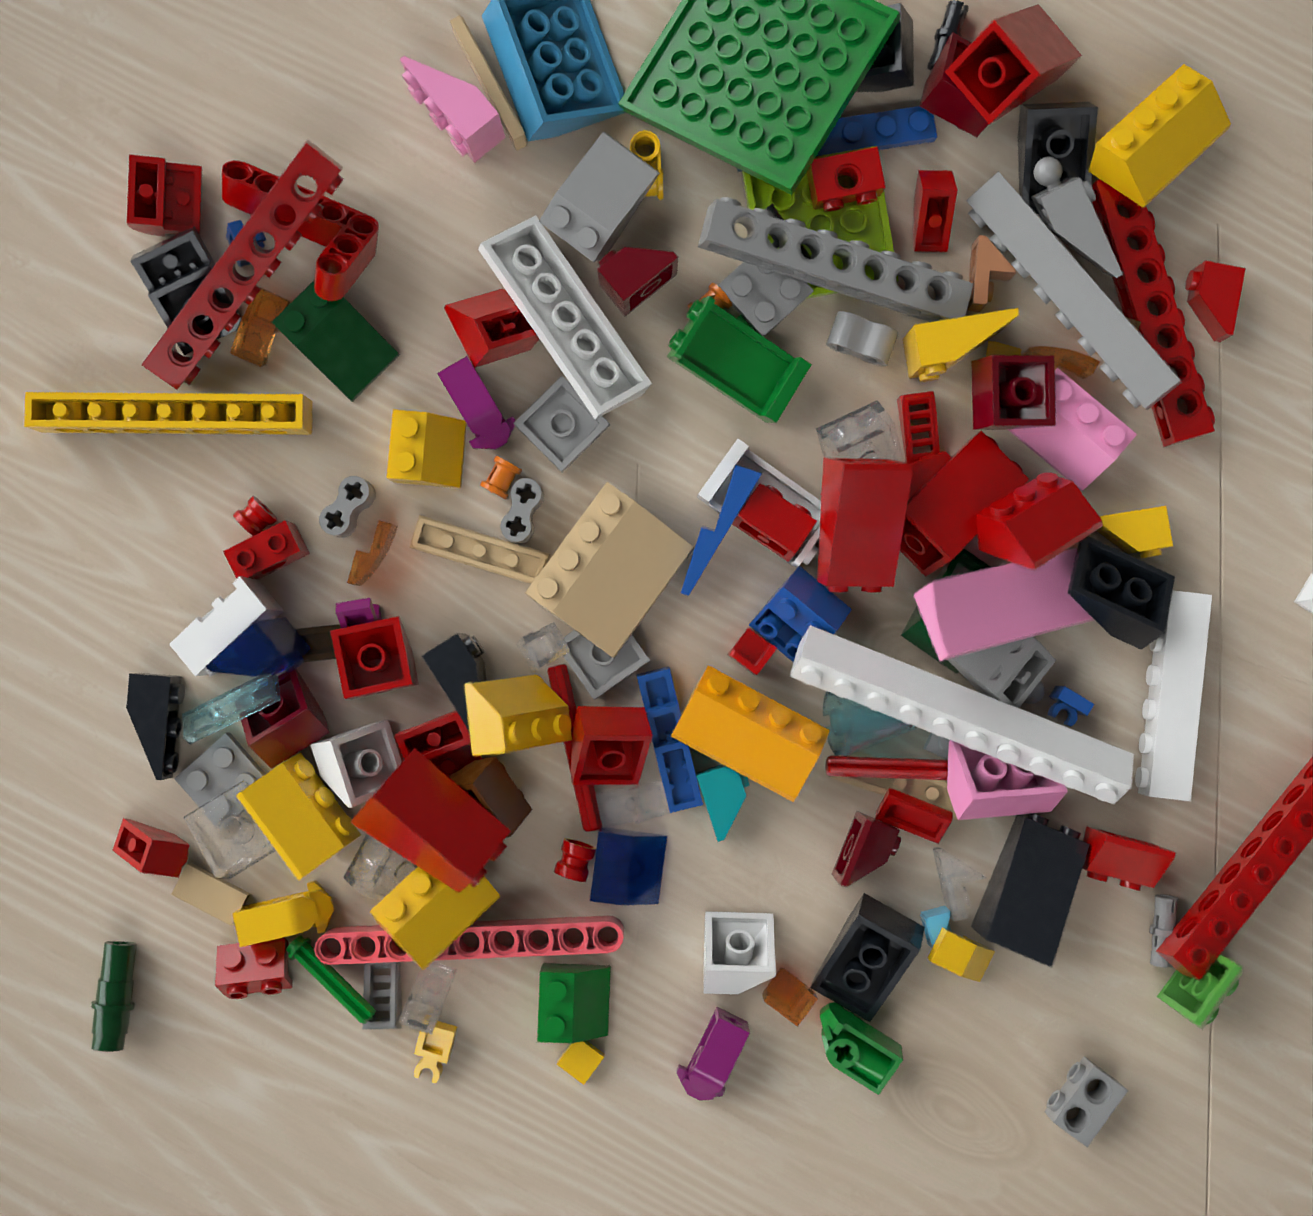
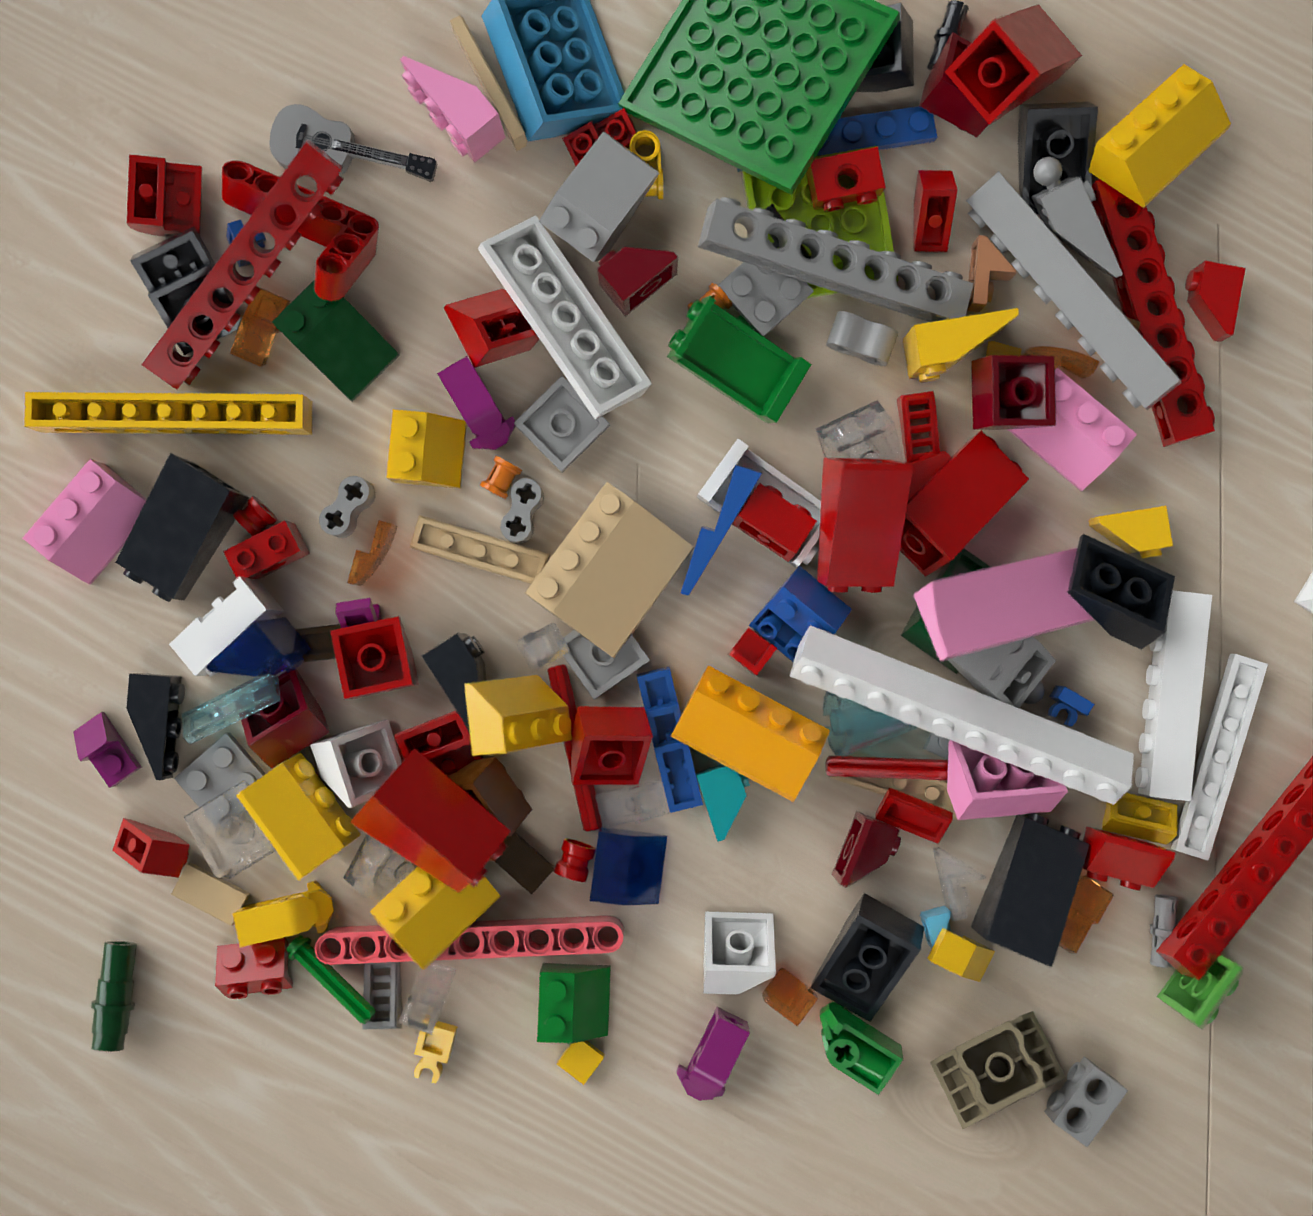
(87, 522): none -> bright pink slope
(106, 750): none -> magenta slope
(179, 528): none -> black slope
(299, 123): none -> light grey piece
(524, 863): none -> dark brown tile
(617, 126): none -> red slope
(997, 1069): none -> dark tan slope
(1036, 521): red slope -> none
(1086, 909): none -> clear orange slope
(1142, 818): none -> yellow slope
(1219, 756): none -> white plate

